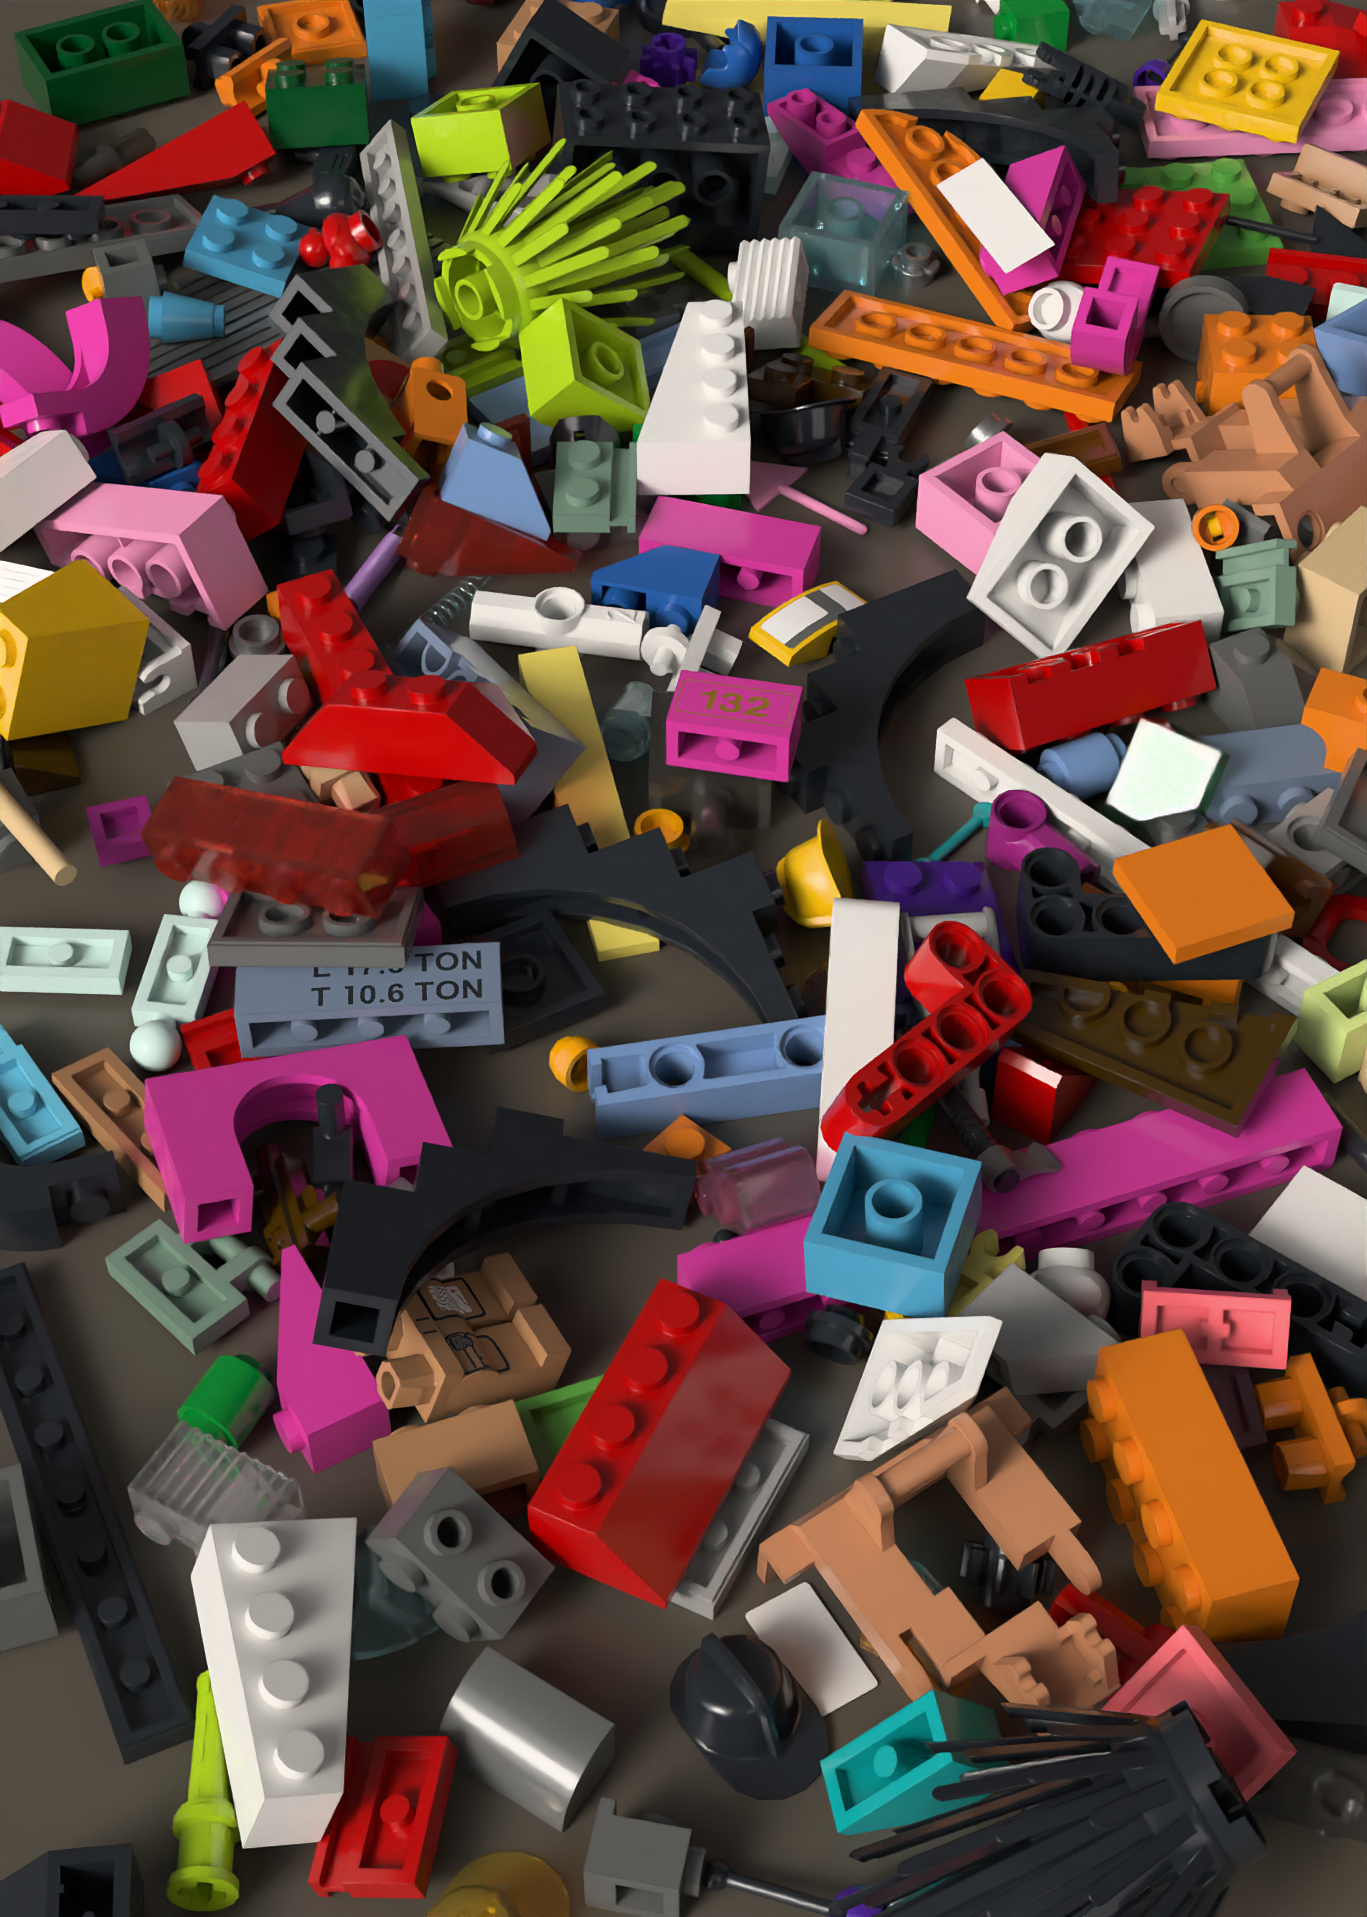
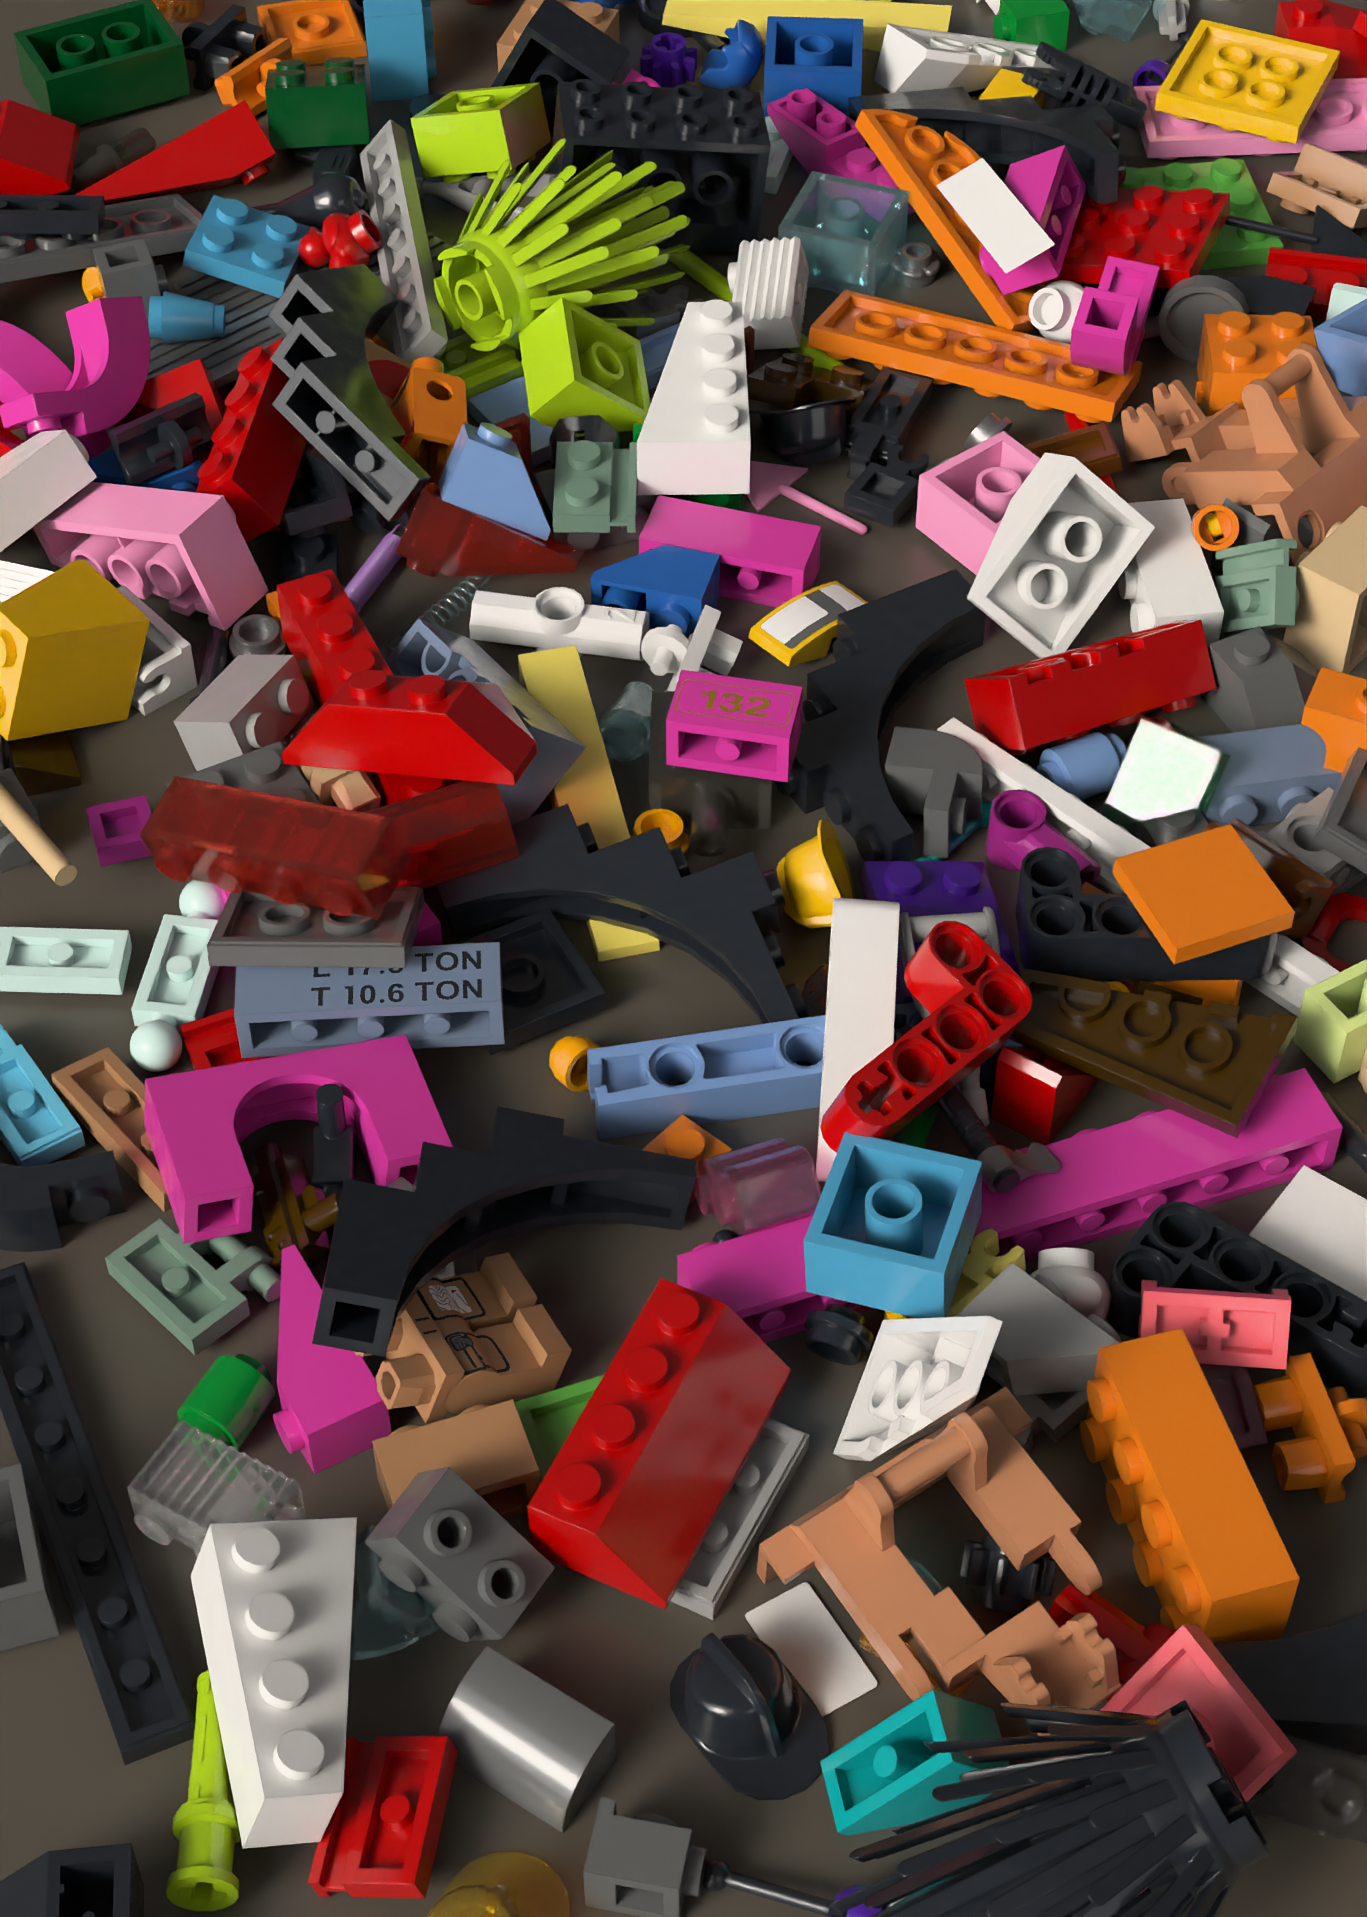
(935, 778): none -> dark grey brick

